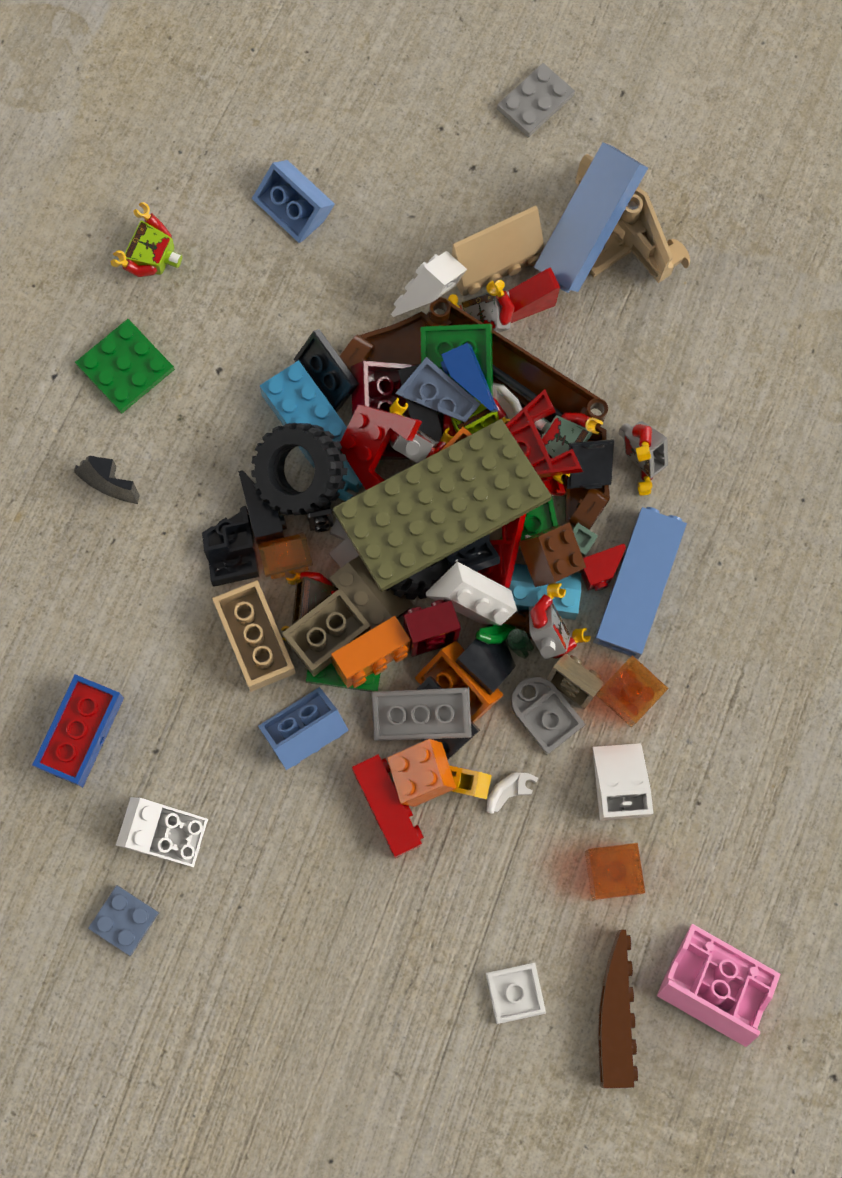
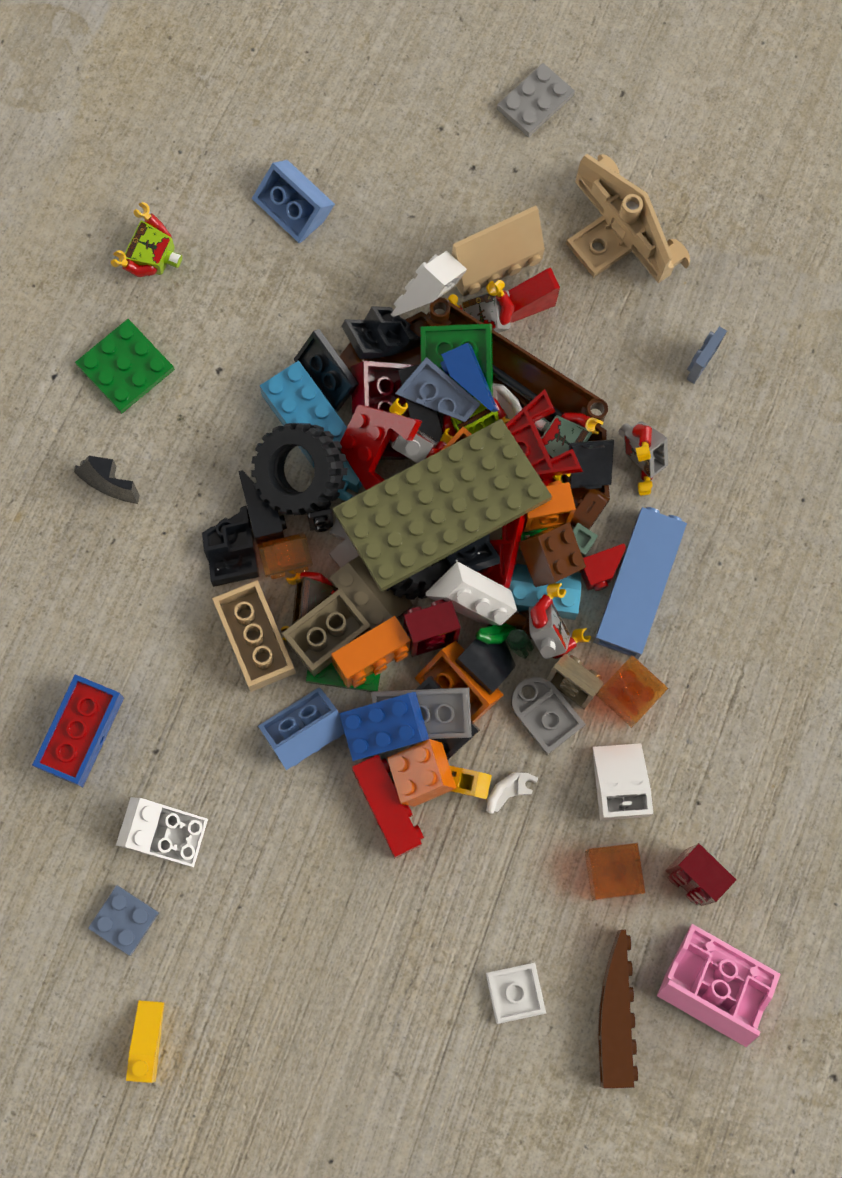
(145, 1042): none -> yellow slope
(380, 334): none -> black slope
(384, 726): none -> blue brick
(554, 512): none -> orange brick
(591, 216): medium blue brick -> none
(700, 875): none -> dark red brick
(705, 354): none -> sand blue plate

